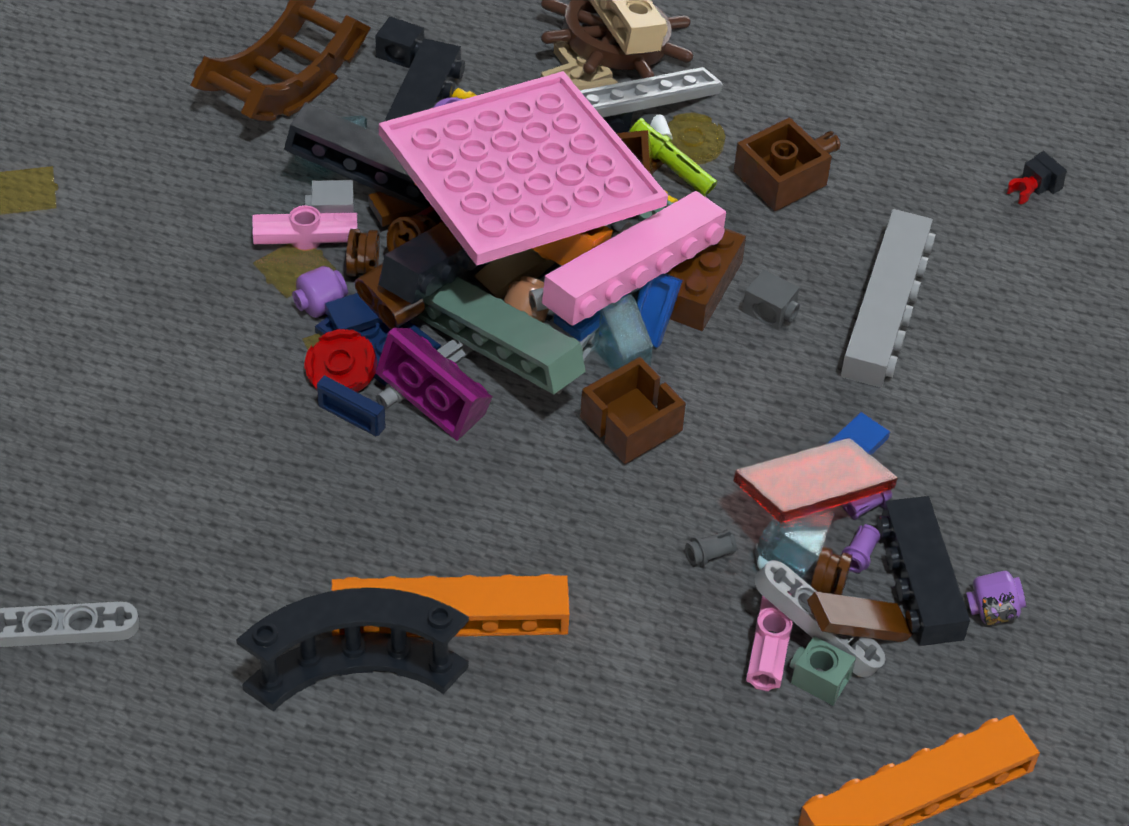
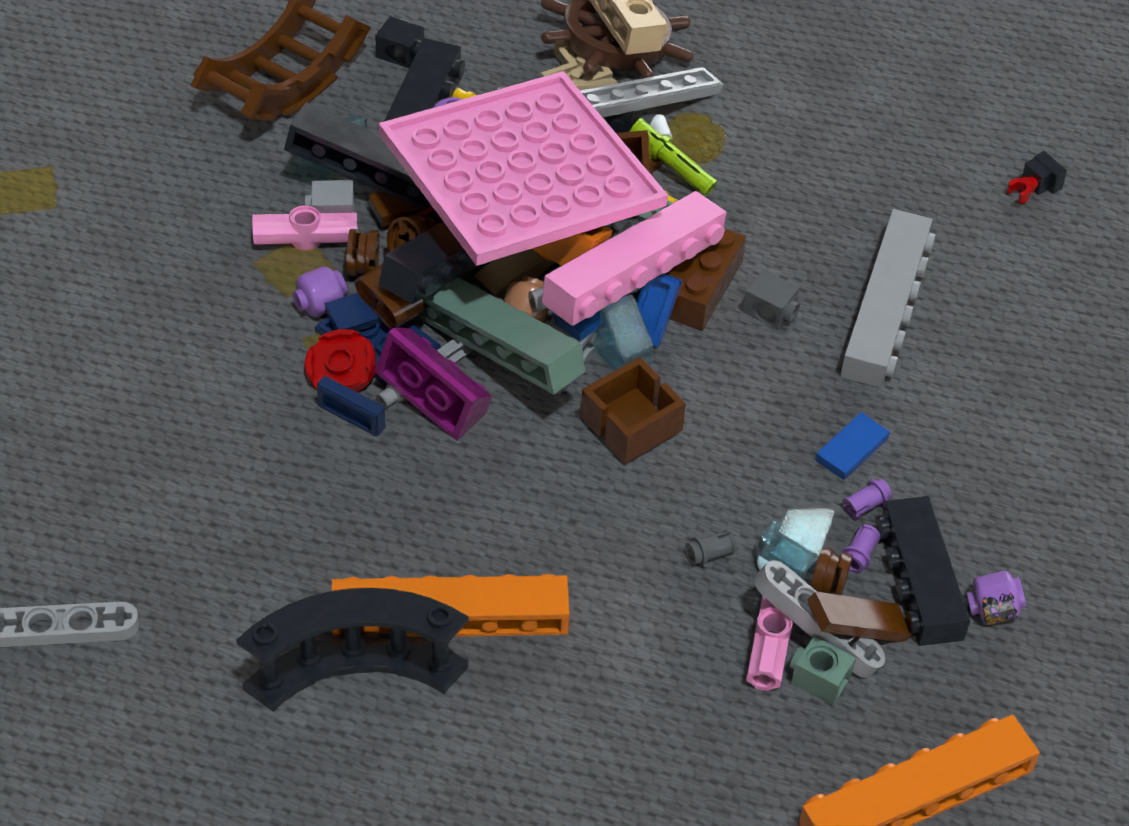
(785, 162): reddish brown brick -> none
(814, 480): clear red tile -> none

